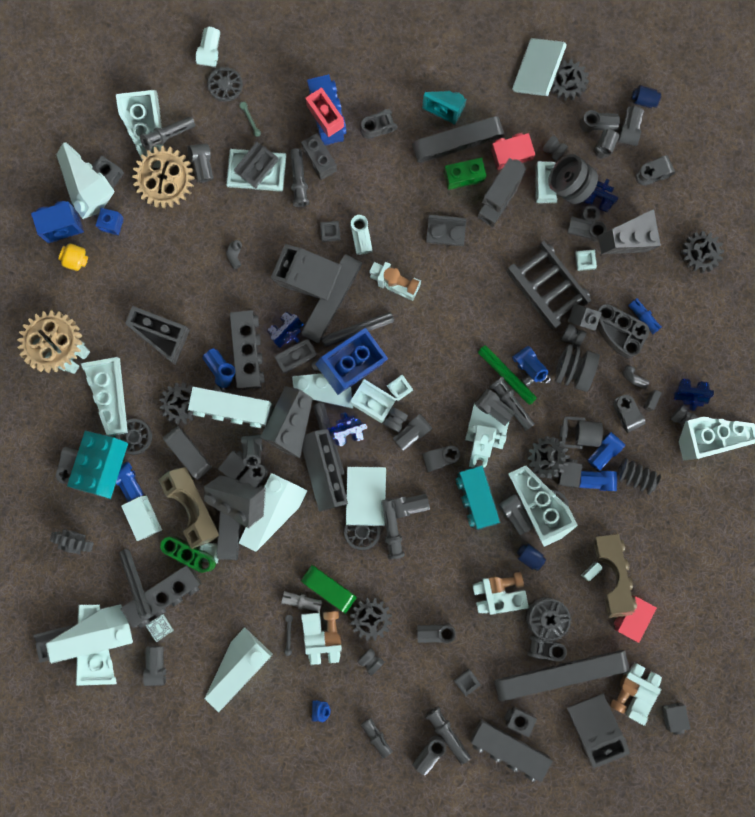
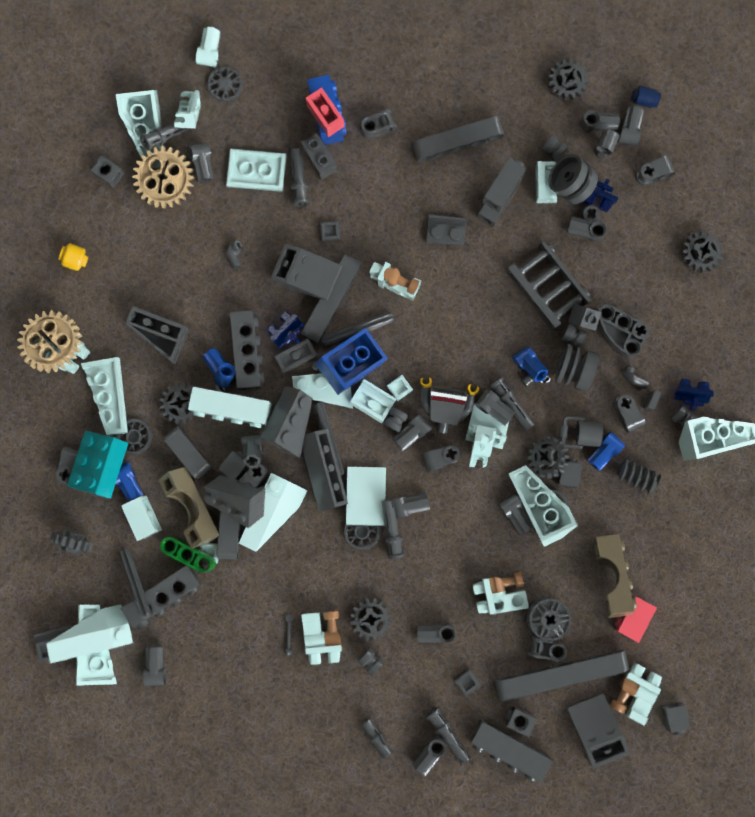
(57, 222): blue brick -> none
(85, 187): light aqua wedge -> none
(109, 221): blue brick -> none
(159, 627): light aqua tile -> none
(188, 110): none -> light aqua hinge
(239, 664): light aqua wedge -> none
(243, 105): sand green hinge -> none
(256, 165): dark grey plate -> none
(301, 601): light grey pin -> none
(320, 710): blue plate -> none
(328, 589): green beam -> none
(346, 426): clear blue hips -> none
(361, 236): light aqua piece -> none
(444, 104): teal slope -> none
(446, 405): none -> dark grey torso
(465, 173): green brick -> none
(477, 498): teal brick -> none
(508, 375): green axle -> none
(517, 147): coral brick -> none
(530, 557): dark blue brick -> none
(539, 67): light aqua tile -> none
(585, 260): light aqua tile -> none
(592, 571): light aqua tile -> none
(599, 480): blue piece -> none
(632, 237): wedge -> none
(645, 316): blue pin -> none

